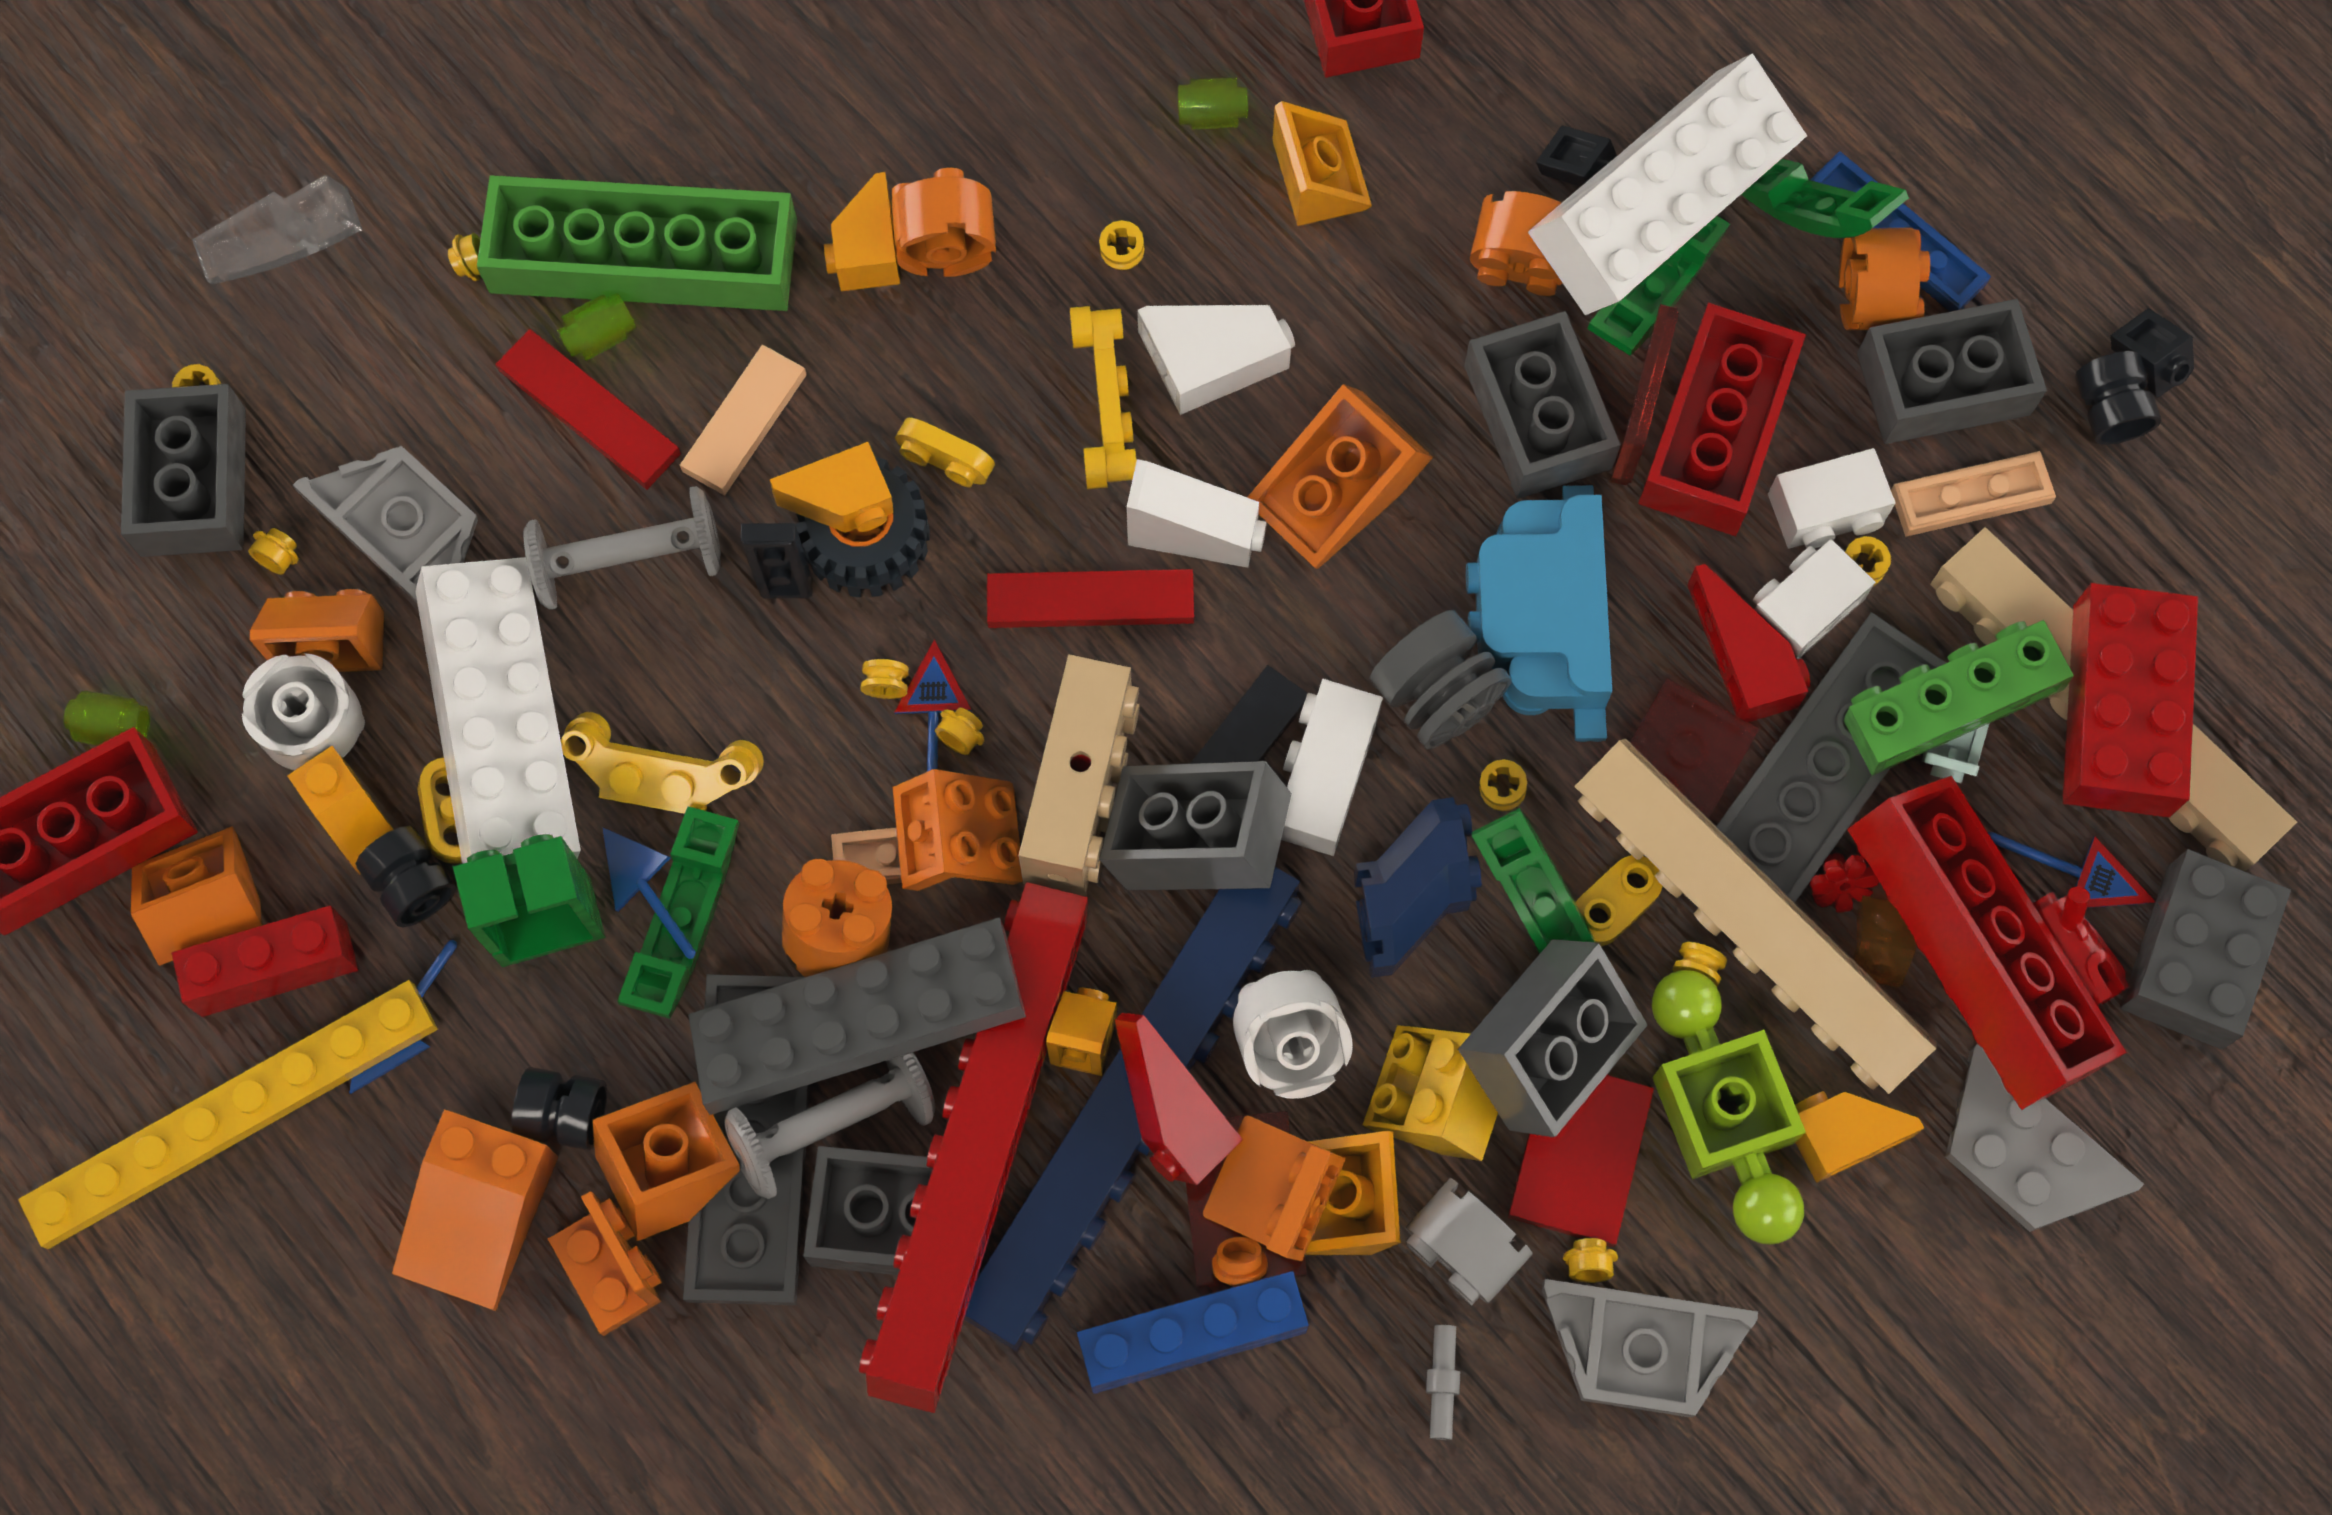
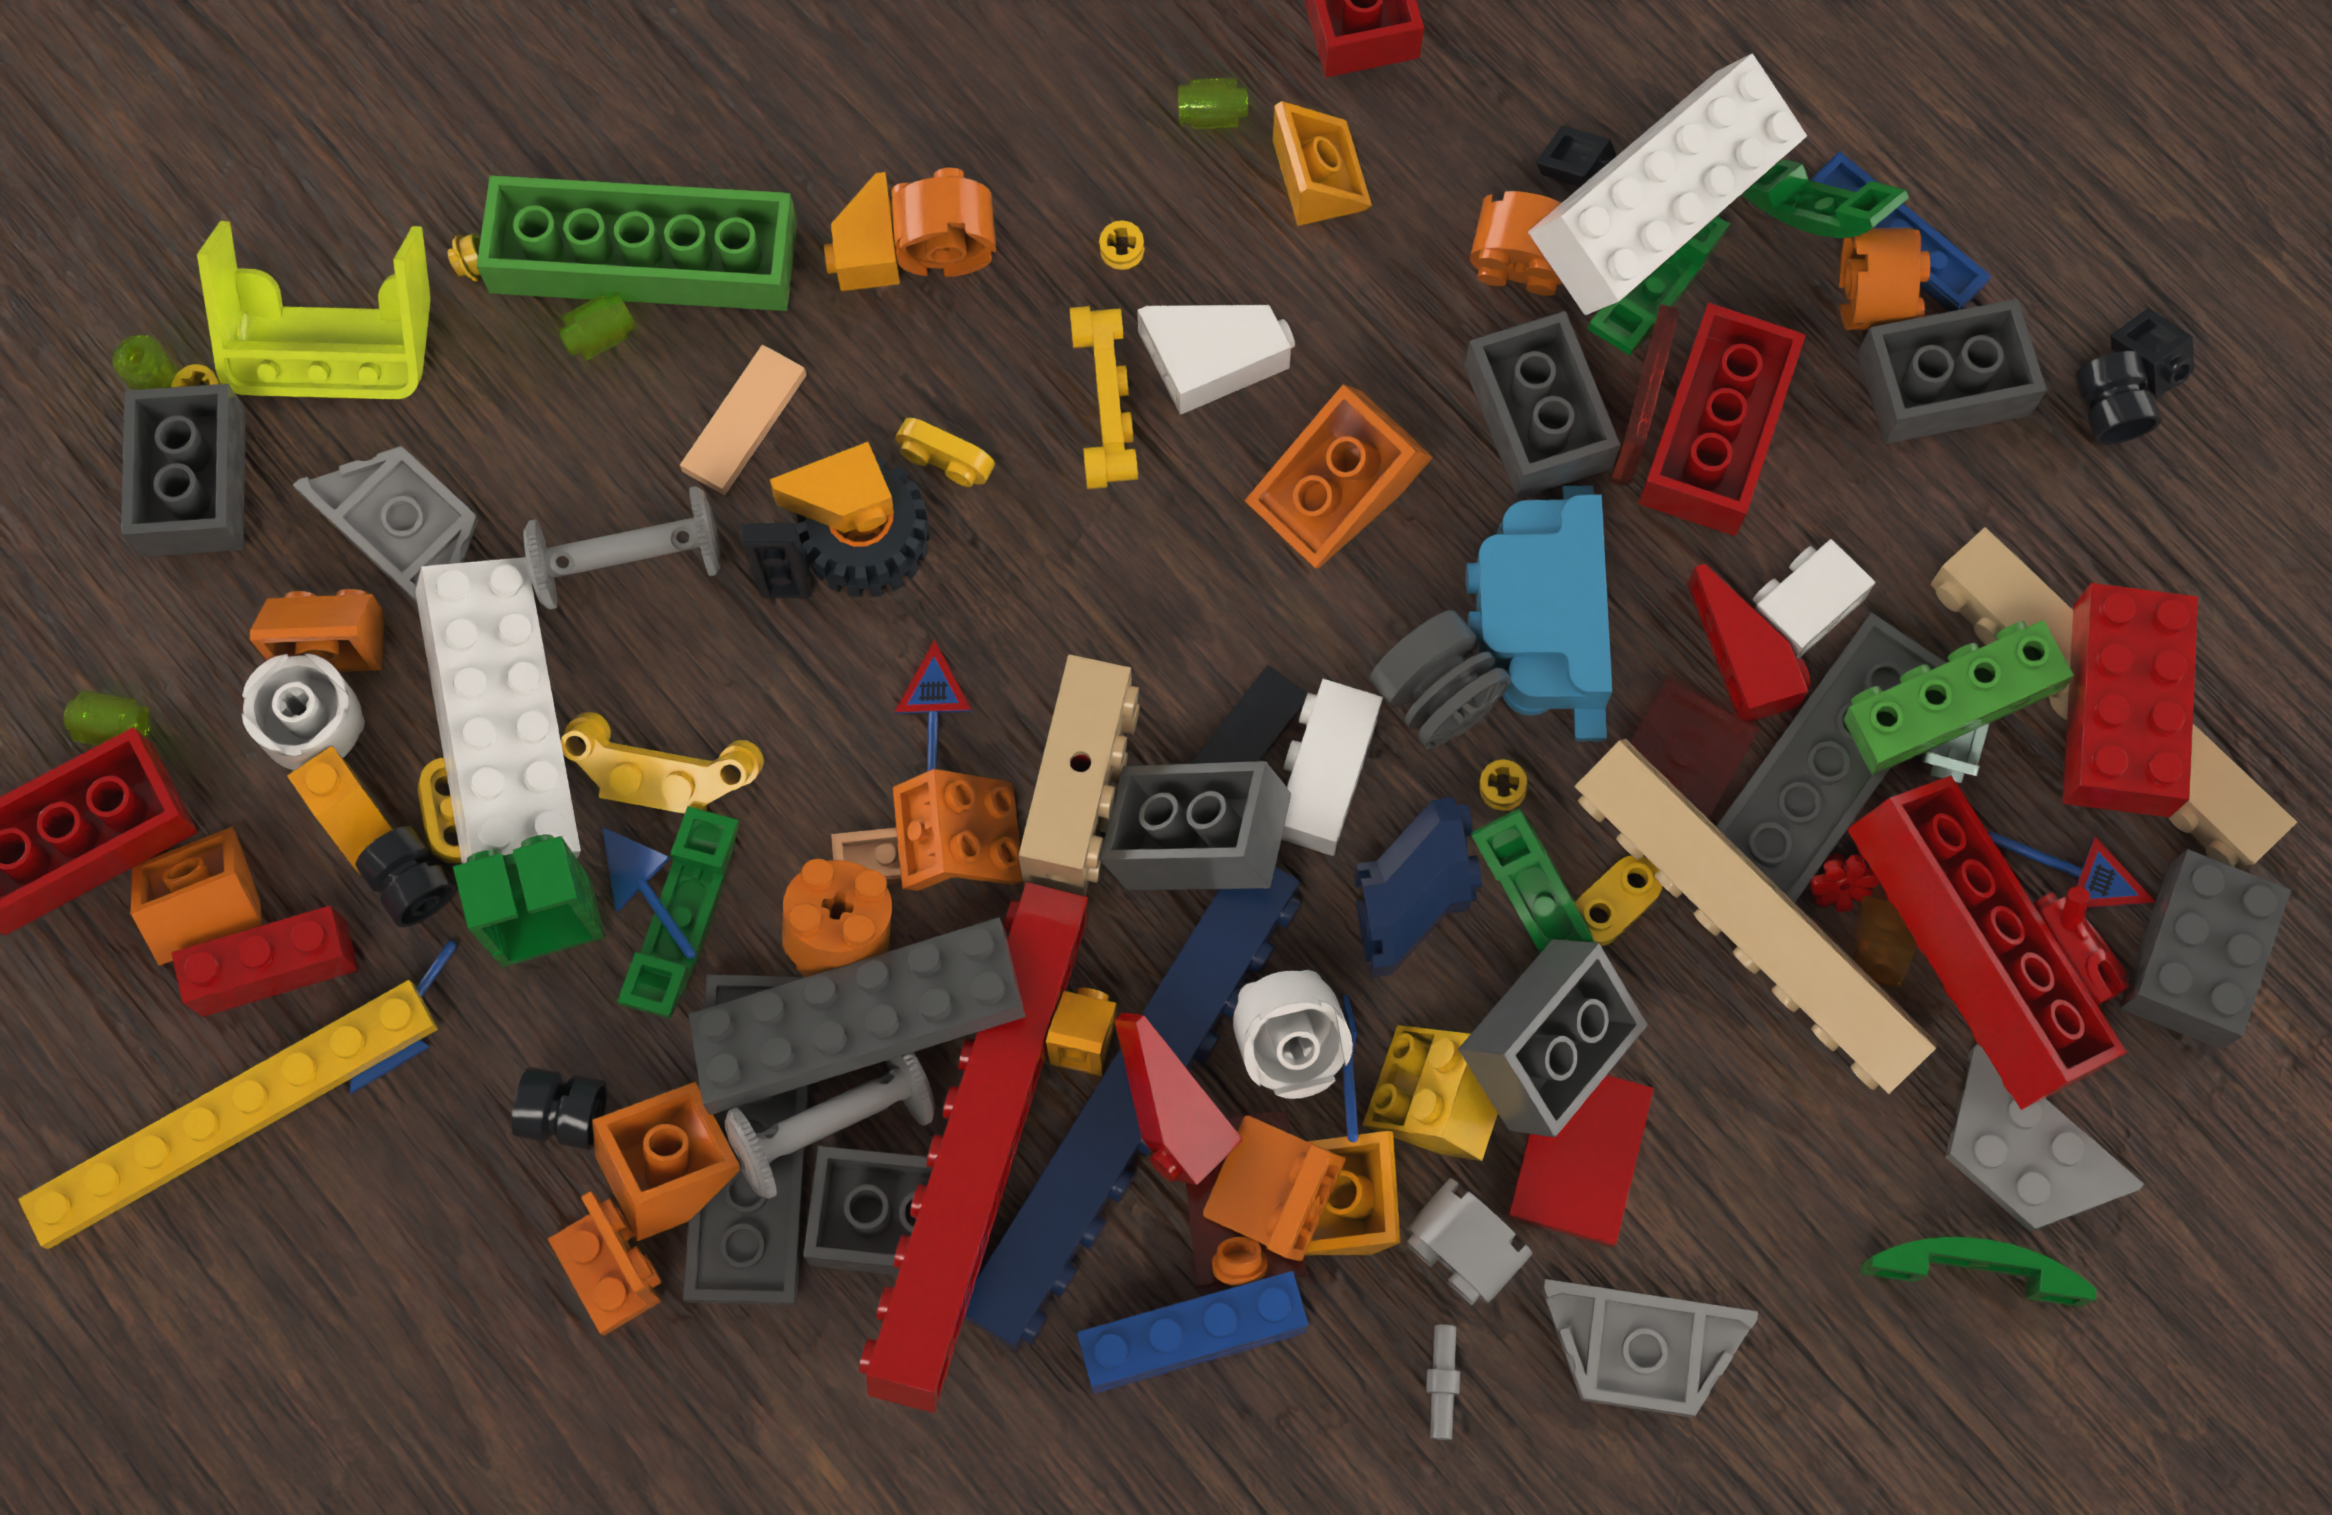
(143, 363): none -> clear neon green brick
(274, 550): yellow plate -> none
(277, 231): clear slope -> none
(315, 350): none -> neon yellow windscreen
(472, 1209): orange slope -> none
(588, 409): red tile -> none
(884, 678): yellow bush -> none
(960, 730): yellow plate -> none
(1090, 598): red tile -> none
(1191, 517): white slope -> none
(1348, 1077): none -> blue piece
(1590, 1261): yellow plate -> none
(1701, 959): yellow bush -> none
(1741, 1071): lime brick -> none
(1831, 499): white brick -> none
(1849, 1131): light orange slope -> none
(1876, 550): yellow bush -> none
(1973, 493): light nougat tile -> none
(2045, 1277): none -> green slope

